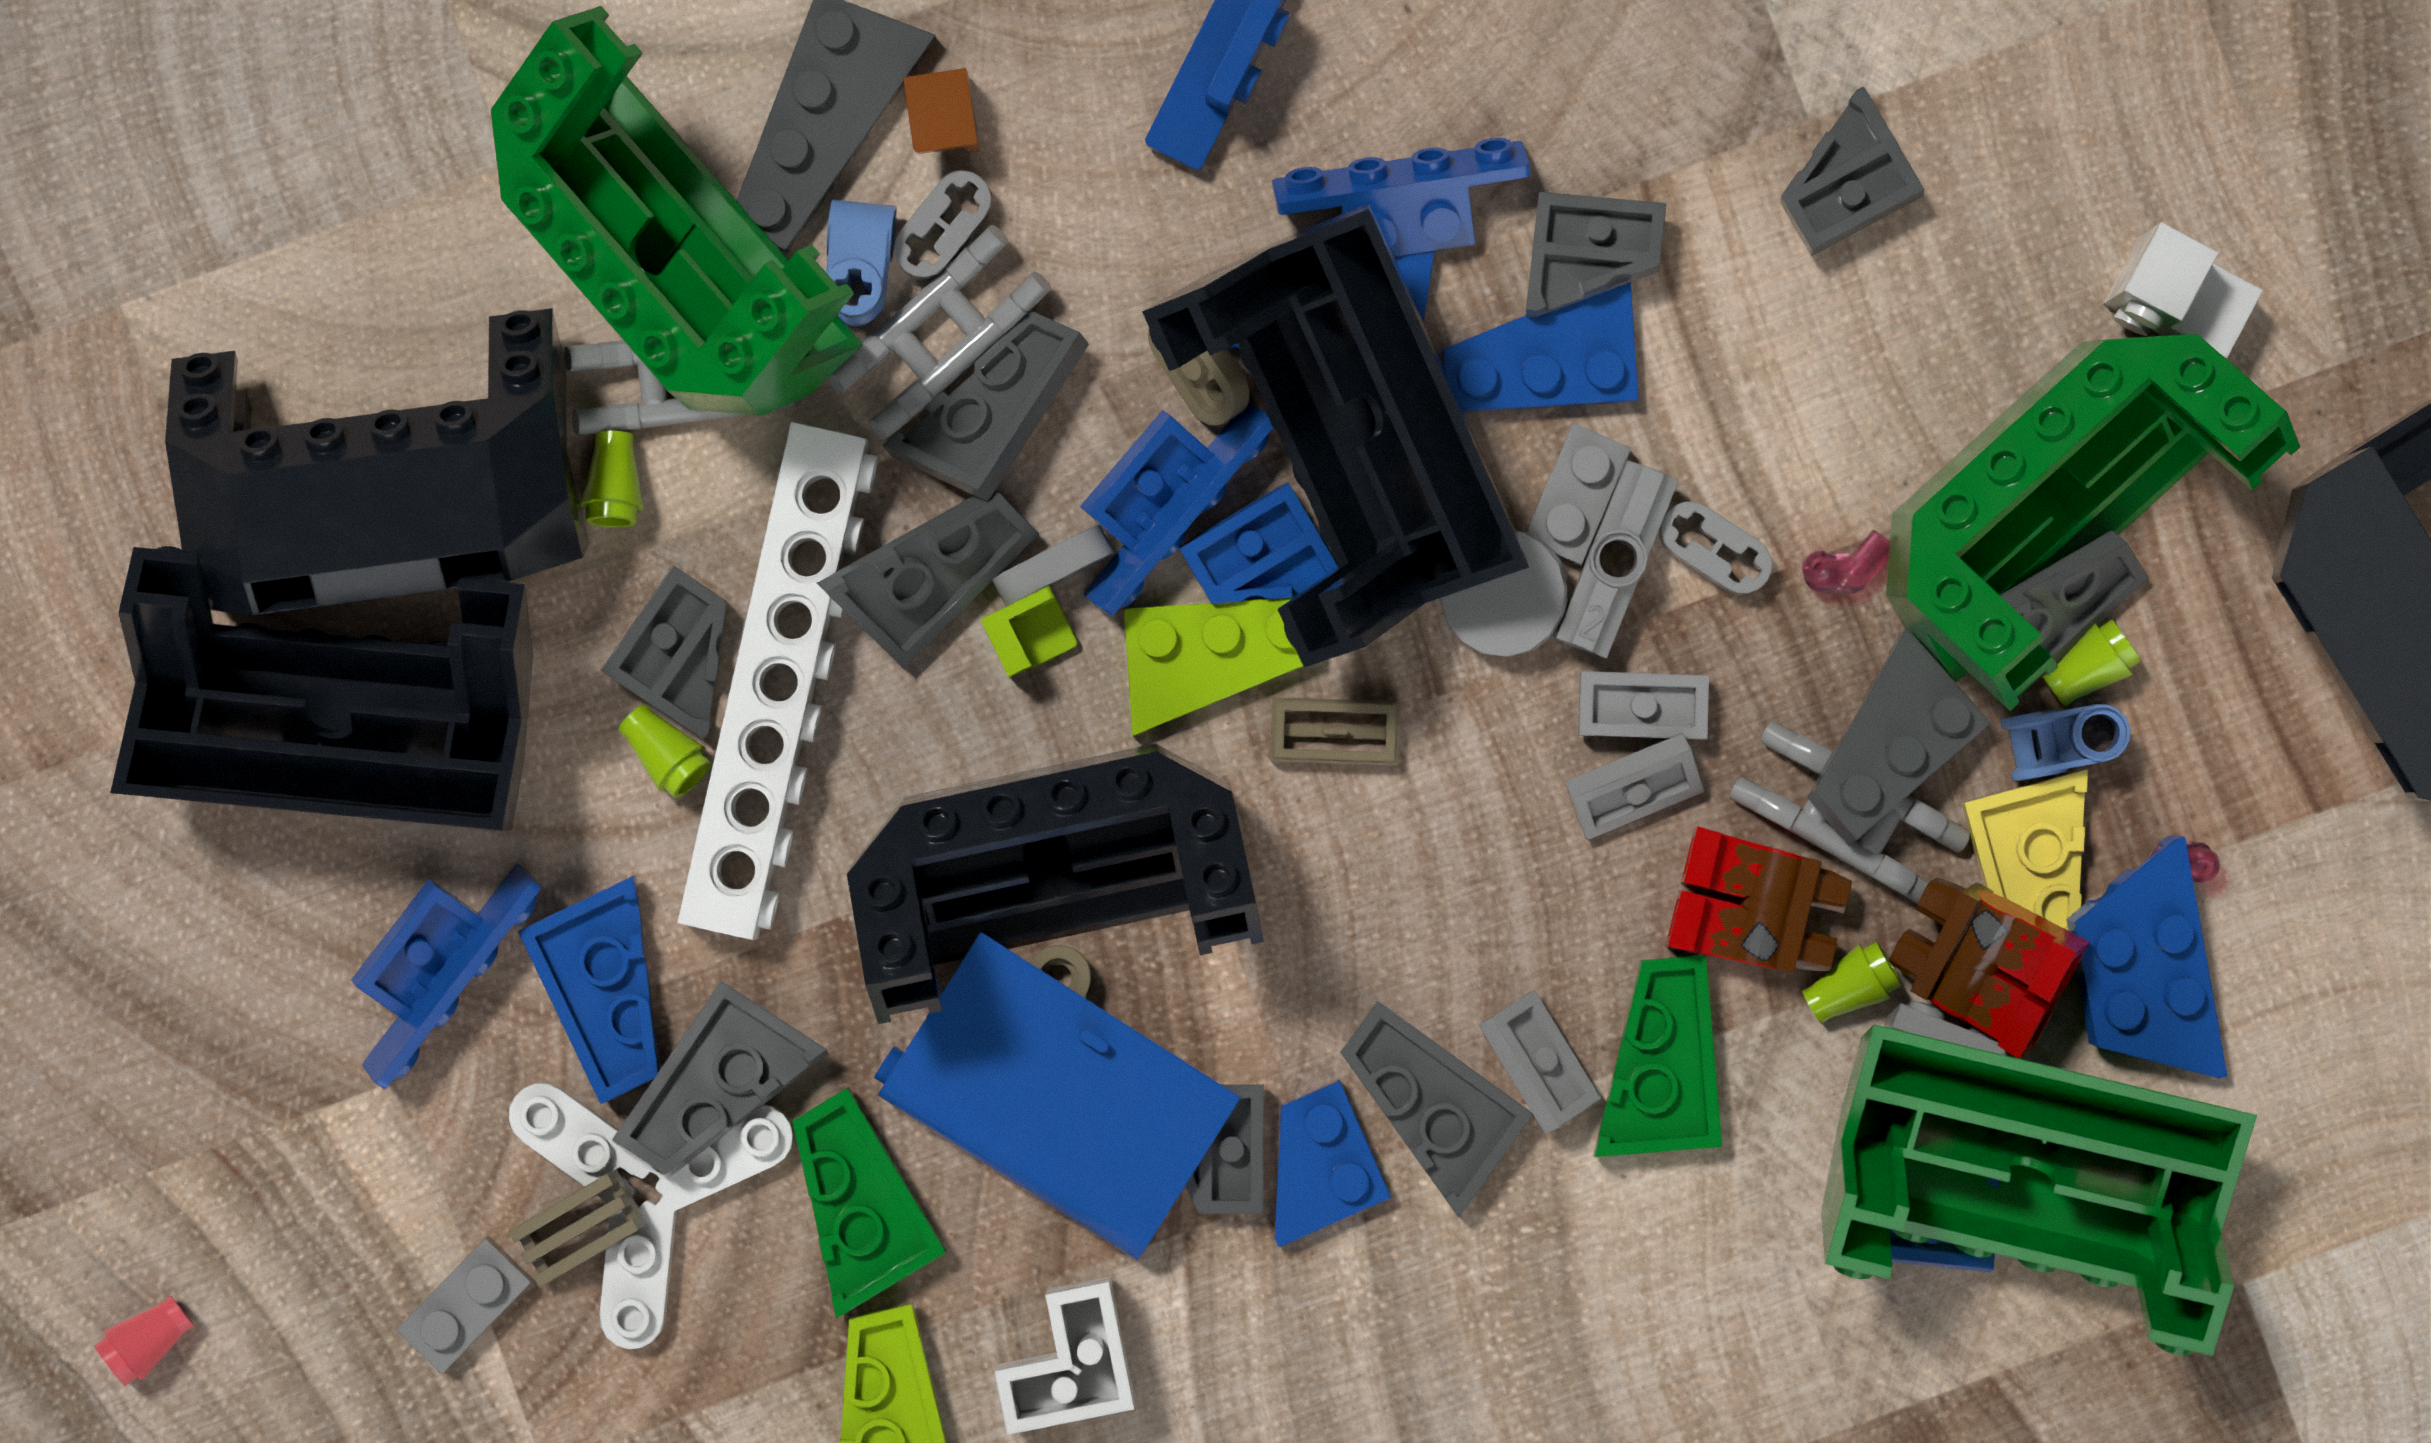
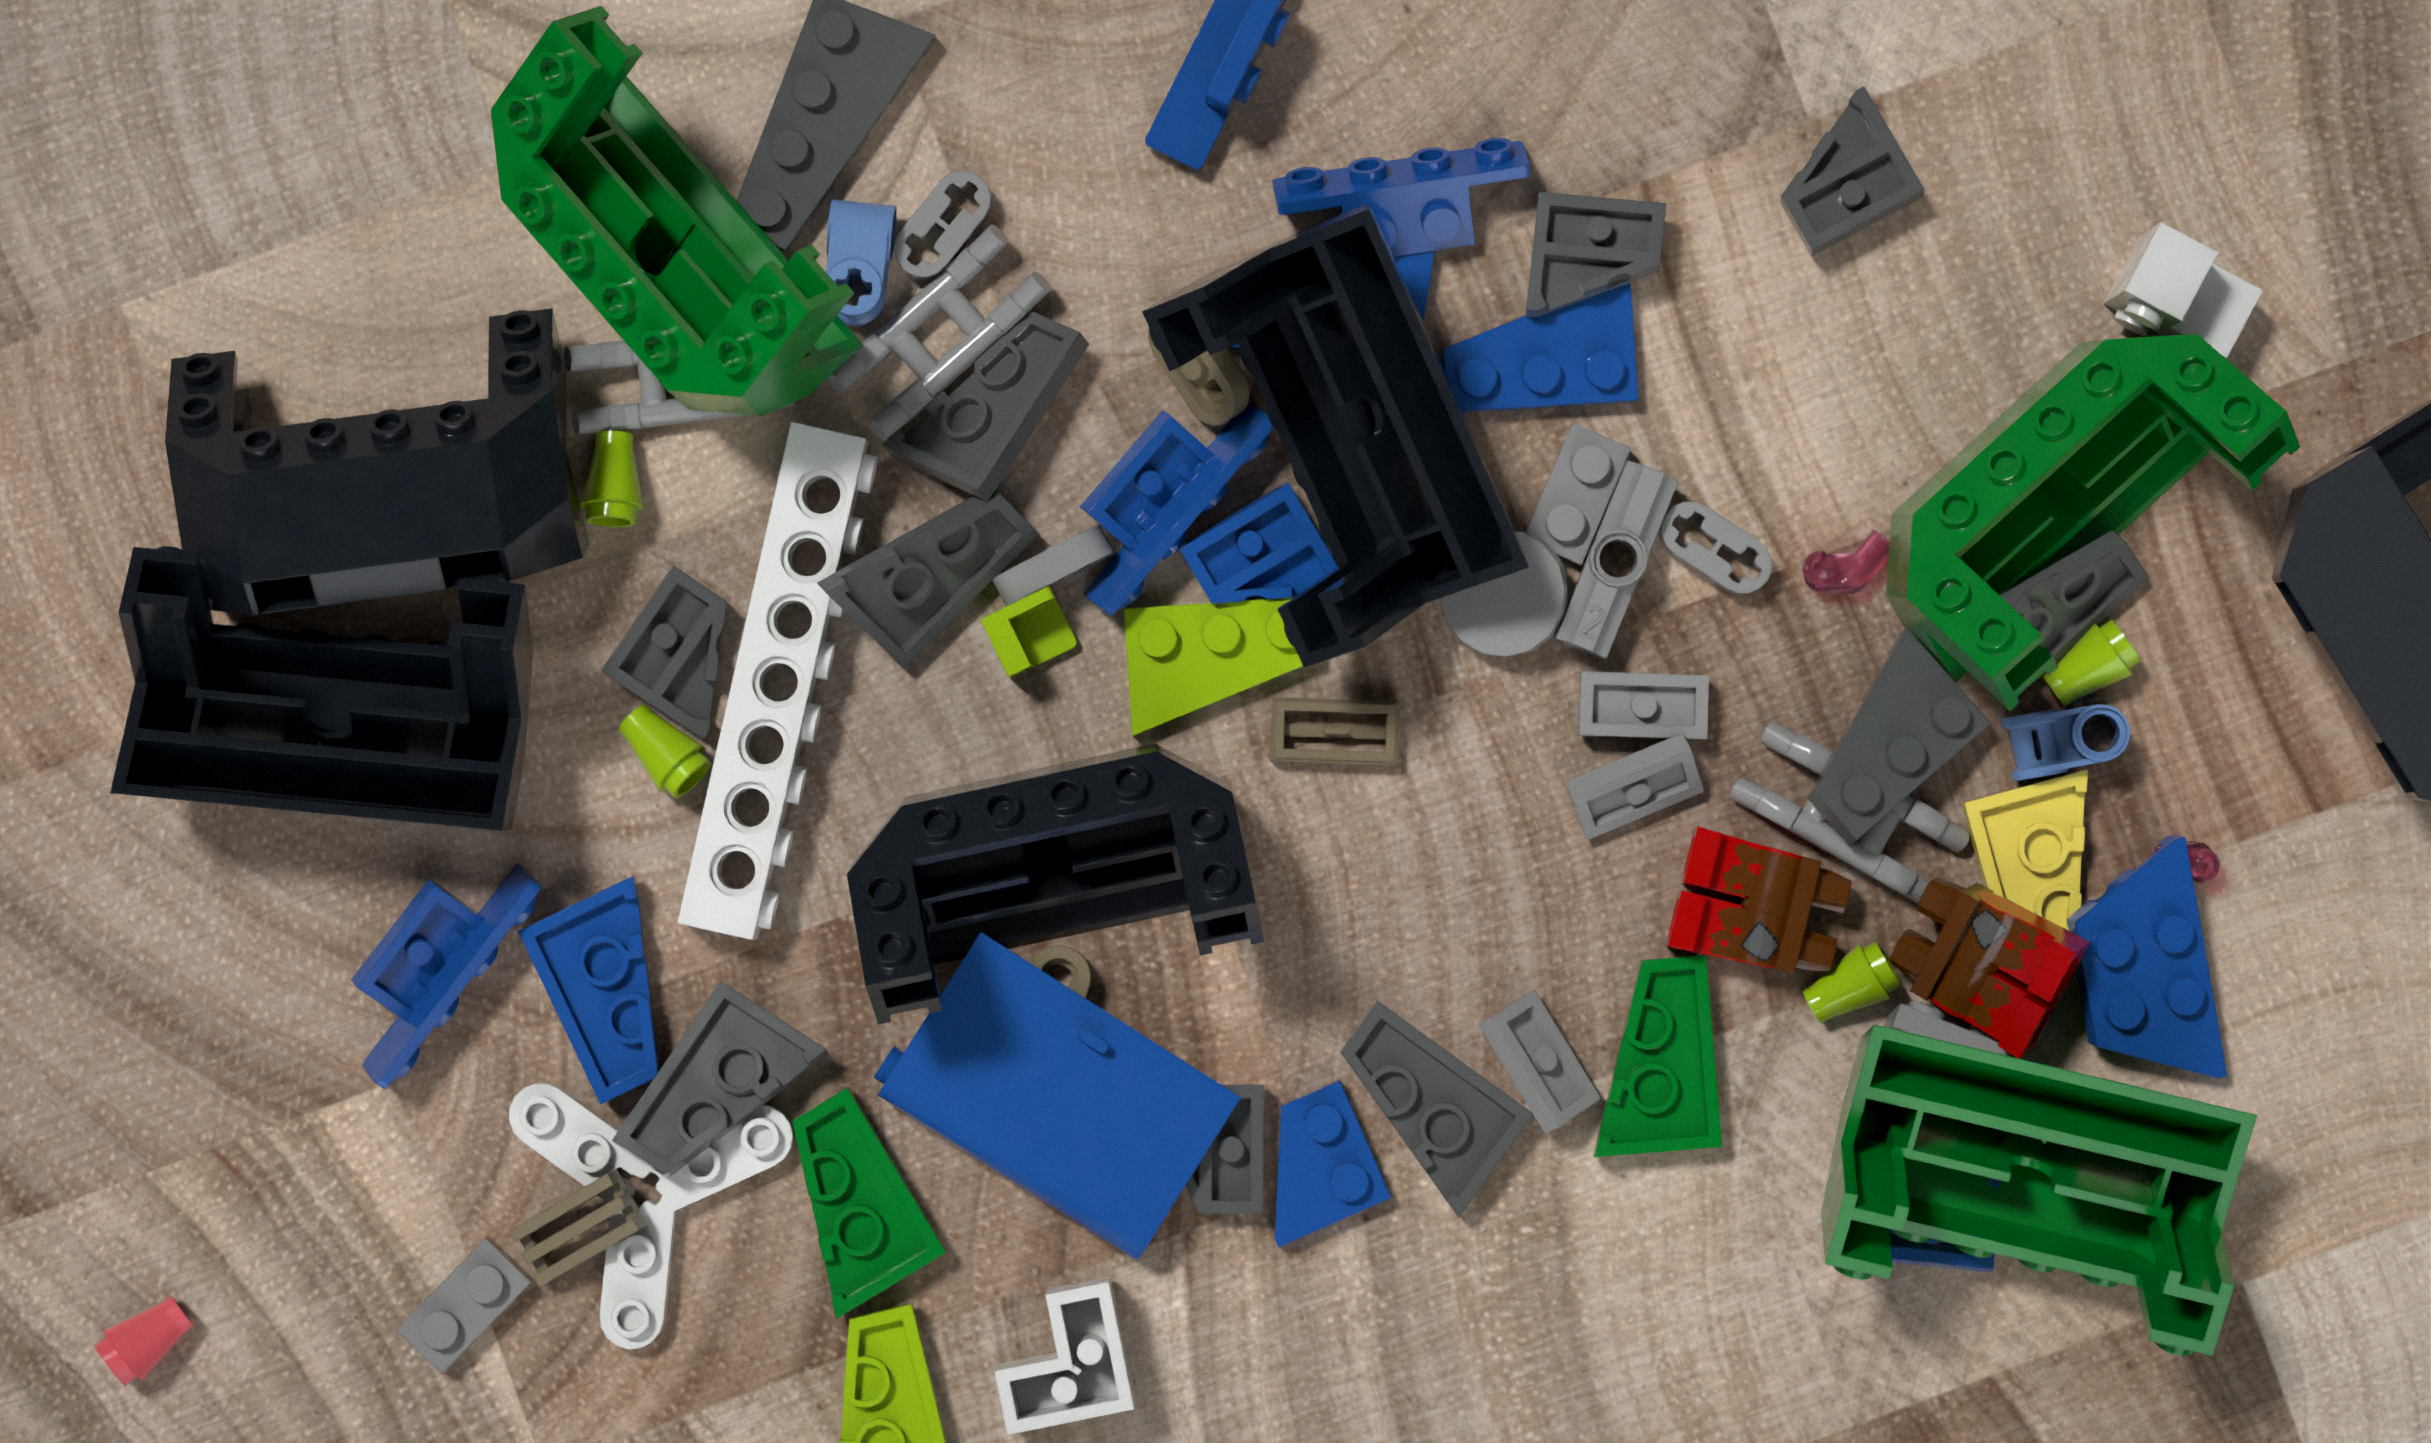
(941, 111): dark orange panel -> none

